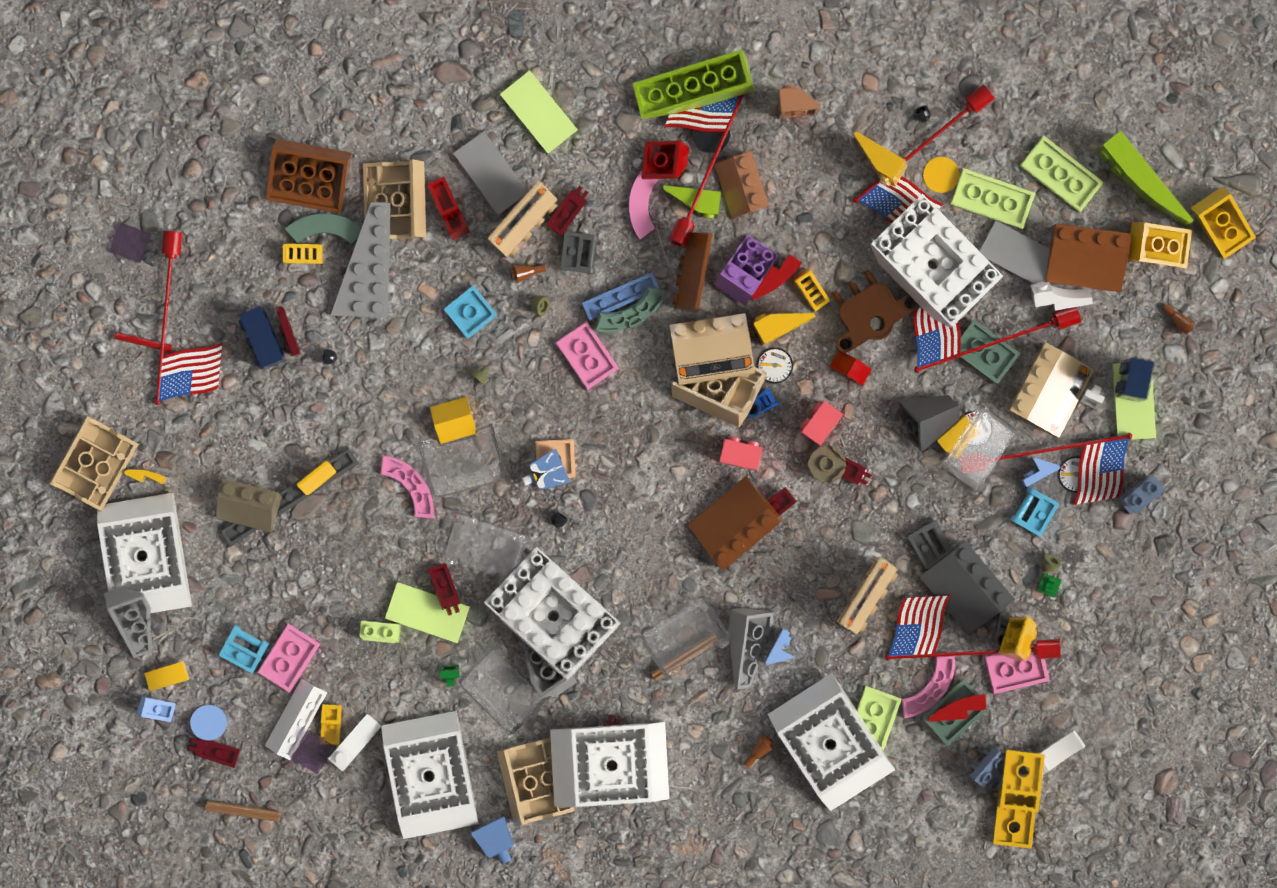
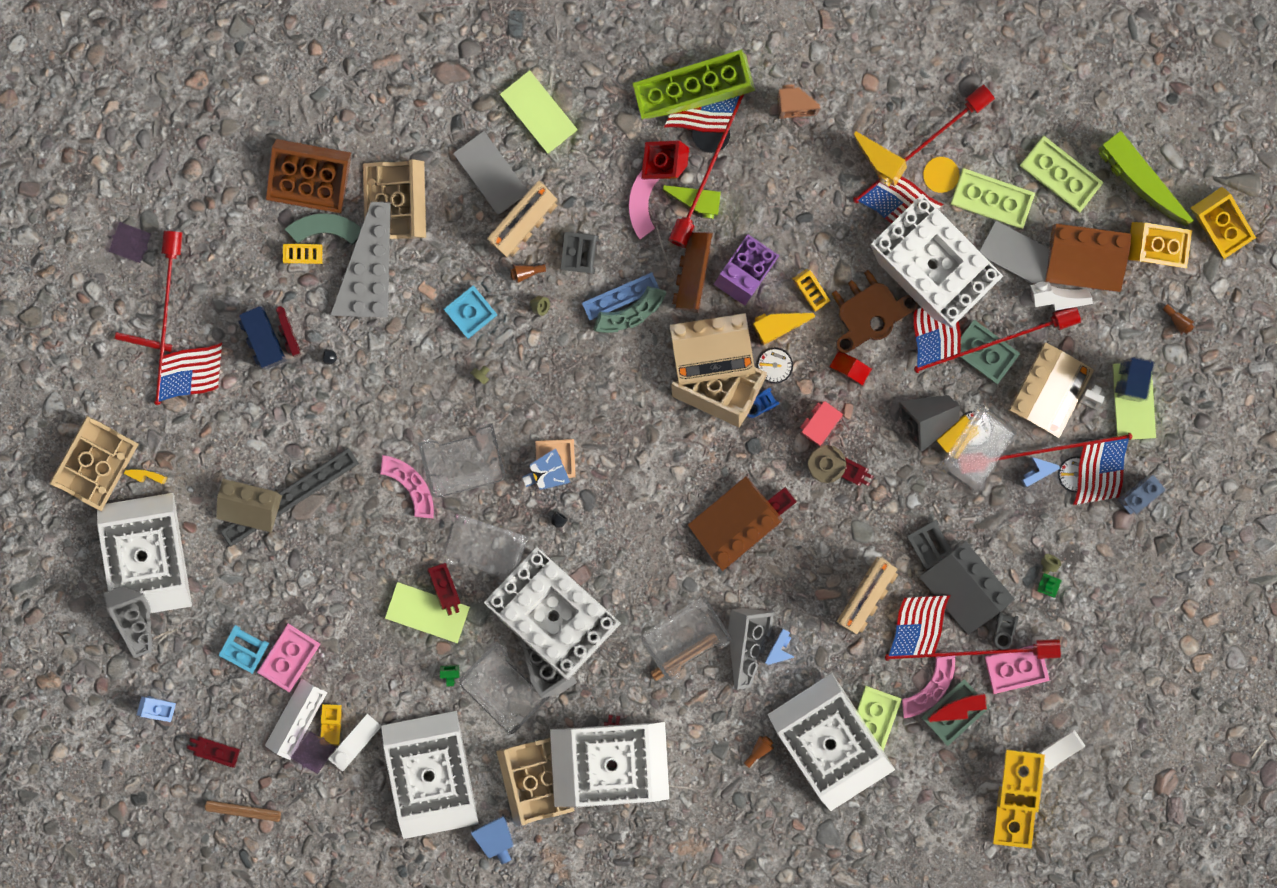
(166, 676): yellow slope -> none
(208, 722): light blue sticker -> none
(316, 477): yellow slope -> none
(380, 631): yellowish green window -> none
(448, 208): red slope -> none
(453, 420): yellow slope -> none
(567, 211): dark red hinge -> none
(587, 355): bright pink tile -> none
(741, 185): nougat slope -> none
(741, 454): coral brick -> none
(776, 277): red slope -> none
(922, 113): black hinge -> none
(990, 770): sand blue plate -> none
(1018, 638): yellow slope -> none
(1040, 515): medium azure plate -> none

